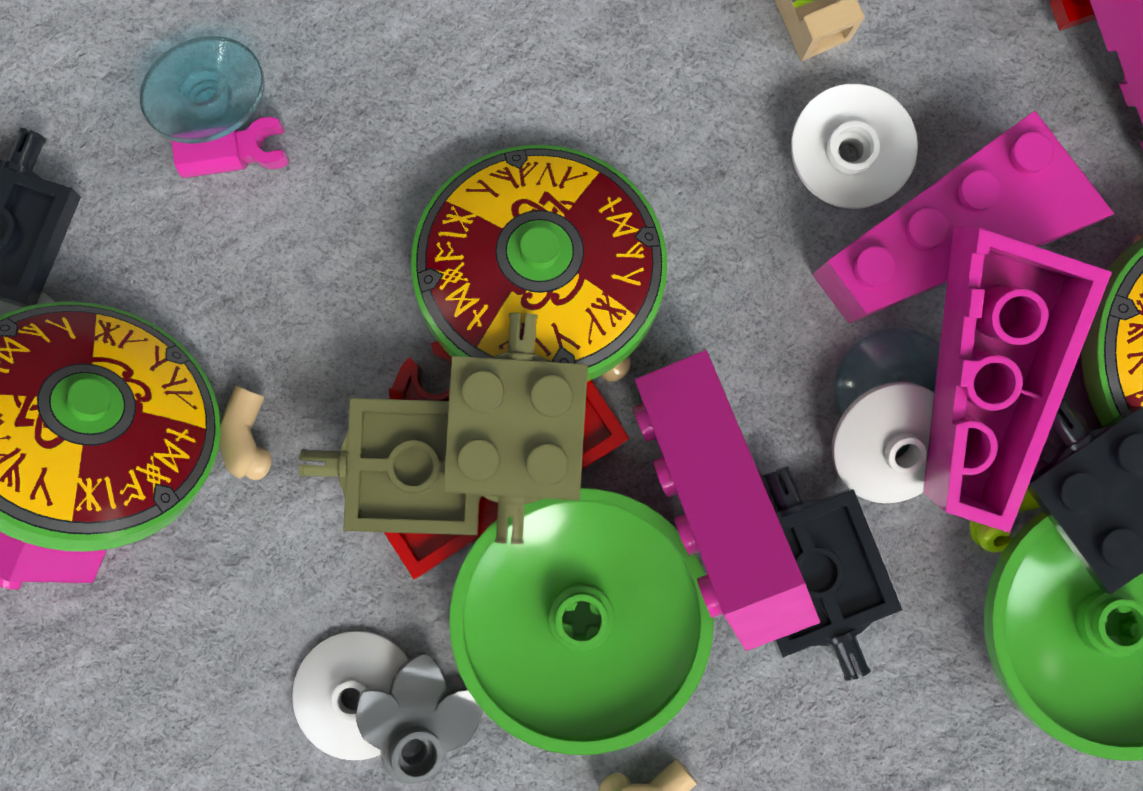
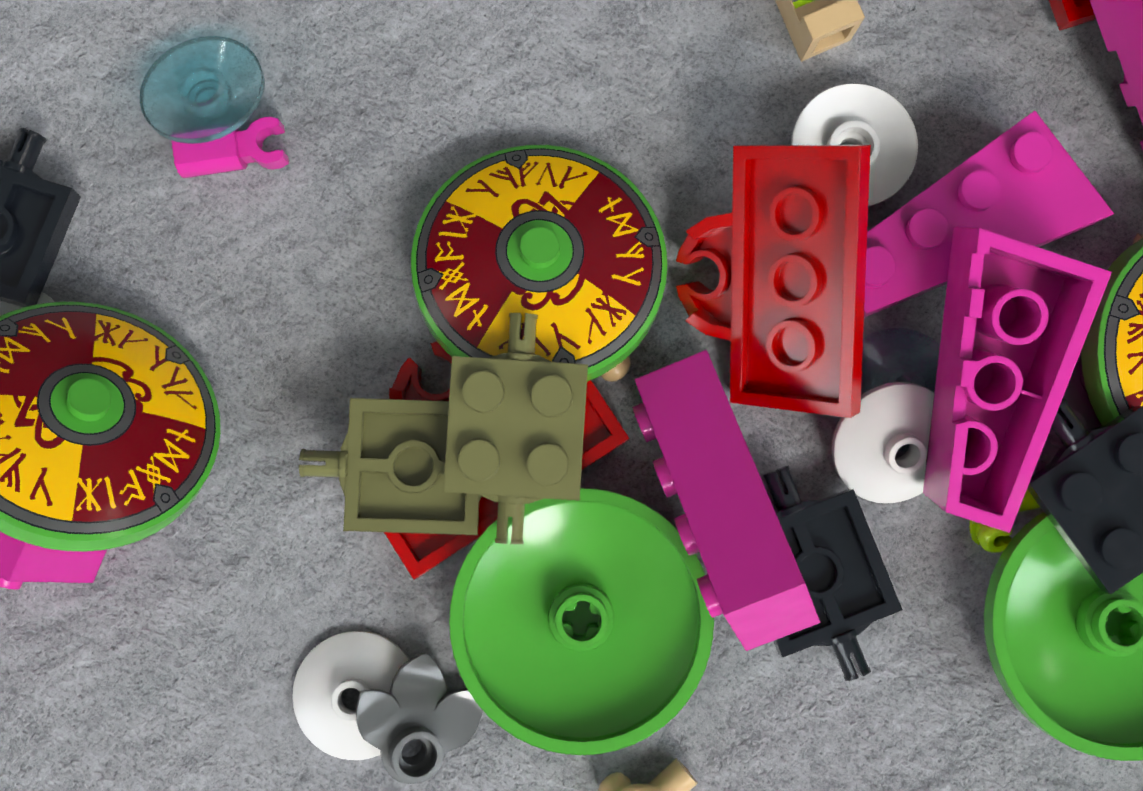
(236, 439): tan arm -> none
(788, 276): none -> red plate

